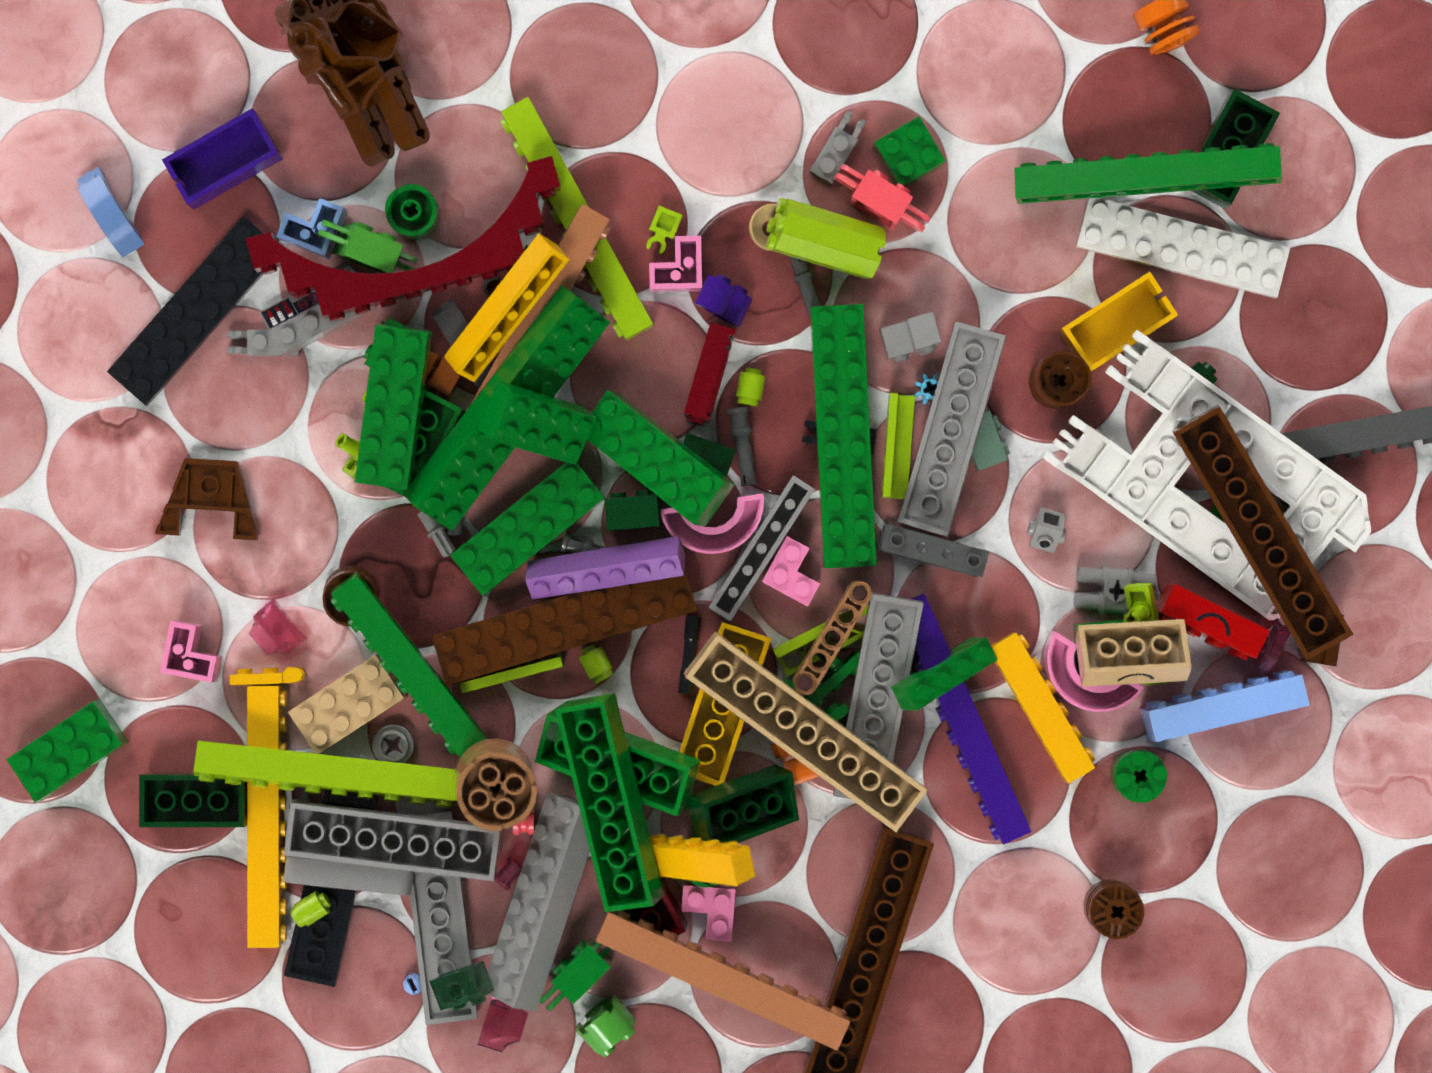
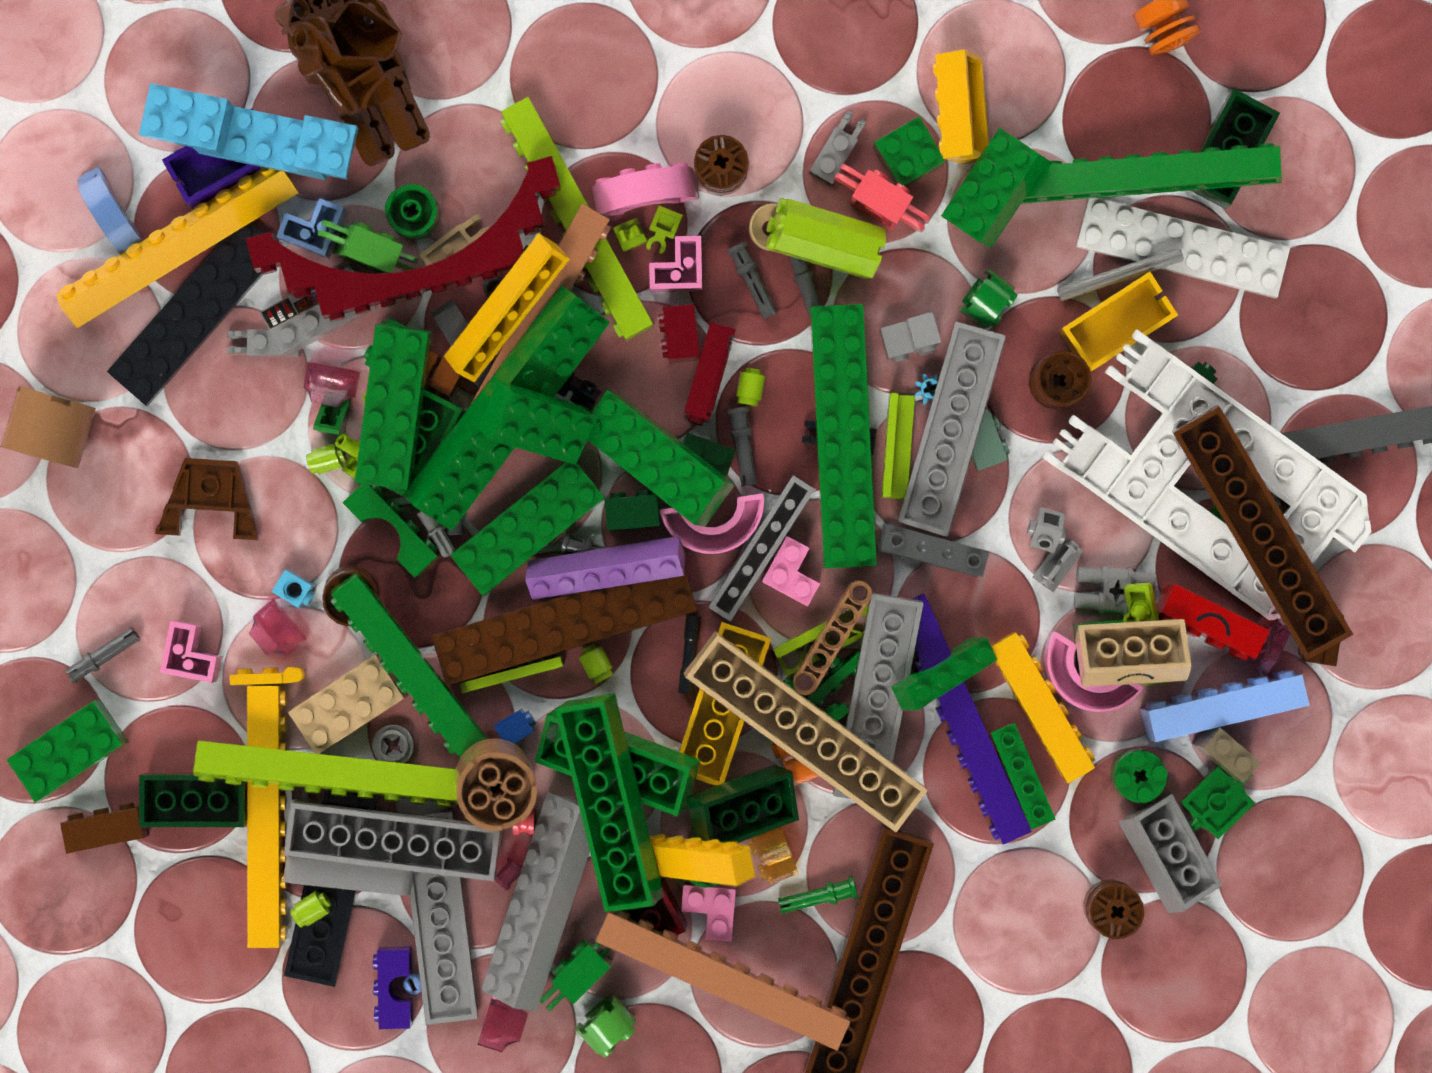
(48, 427): none -> medium nougat brick
(93, 661): none -> dark grey pin
(102, 828): none -> reddish brown brick
(175, 244): none -> yellow brick
(248, 136): none -> medium azure bracket
(283, 586): none -> medium azure brick
(325, 459): none -> lime brick
(330, 384): none -> clear pink slope
(332, 418): none -> green slope
(392, 1010): none -> dark purple arch
(414, 551): none -> green arch
(452, 241): none -> tan hinge
(462, 986): clear green brick -> none
(516, 726): none -> blue brick
(583, 391): none -> black hinge
(630, 235): none -> lime tile
(644, 188): none -> bright pink brick
(680, 332): none -> dark red brick
(712, 177): none -> reddish brown wheel
(724, 300): dark purple brick -> none
(745, 266): none -> dark grey pin
(774, 856): none -> clear yellow brick
(831, 893): none -> green pin
(961, 106): none -> yellow piece
(987, 300): none -> green brick
(995, 188): none -> green brick
(1022, 776): none -> green plate
(1058, 564): none -> light grey hinge
(1120, 274): none -> light grey axle
(1170, 854): none -> light grey slope
(1217, 802): none -> green plate
(1226, 753): none -> dark tan brick

